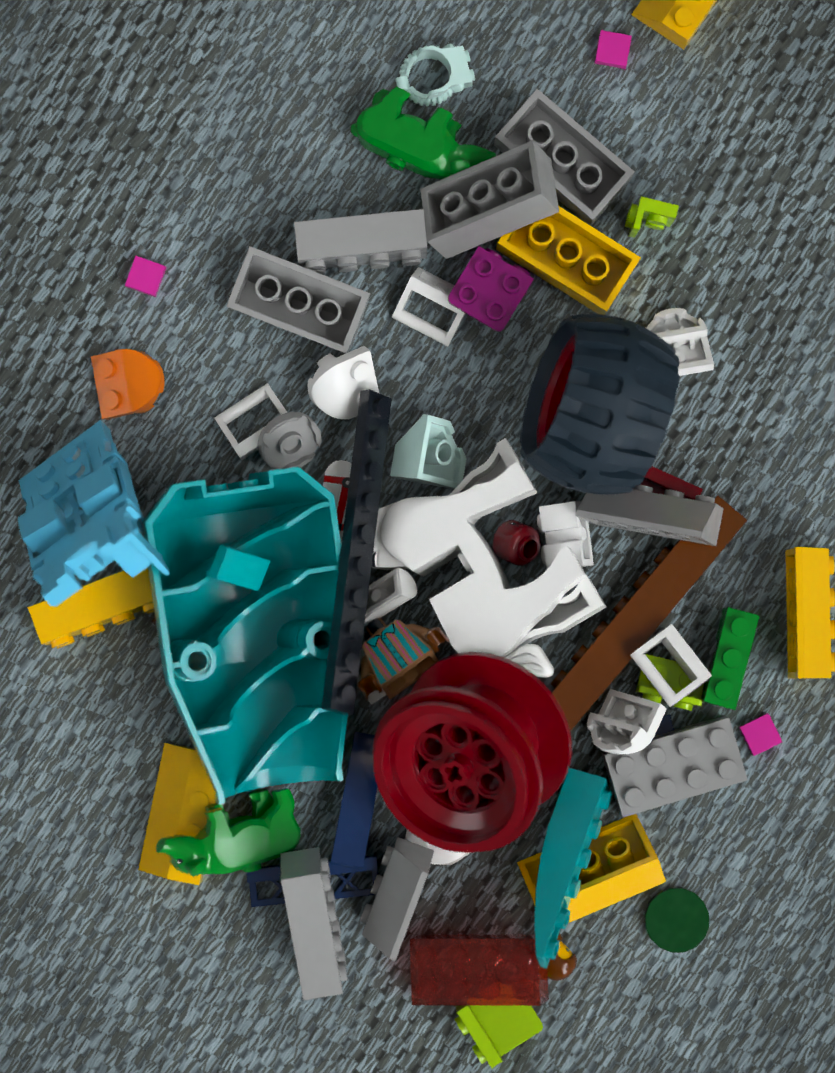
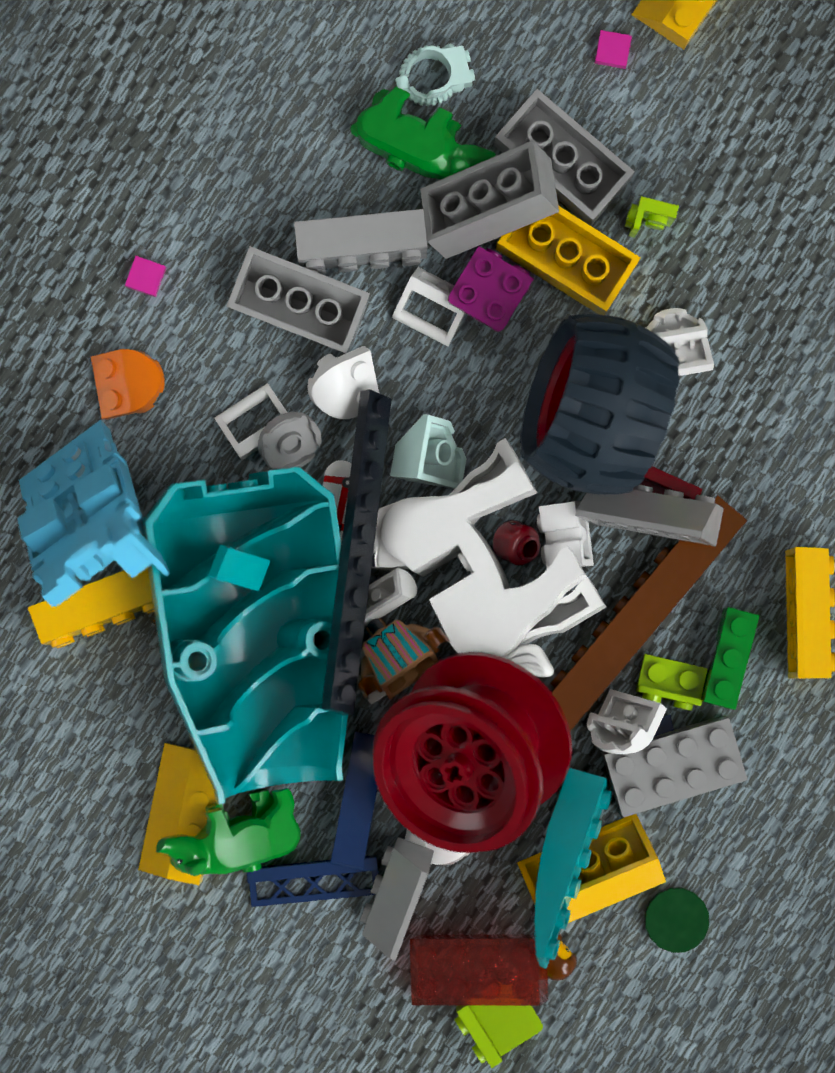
(313, 923): light grey brick -> none
(684, 657): white tile -> none
(760, 734): dark pink tile -> none

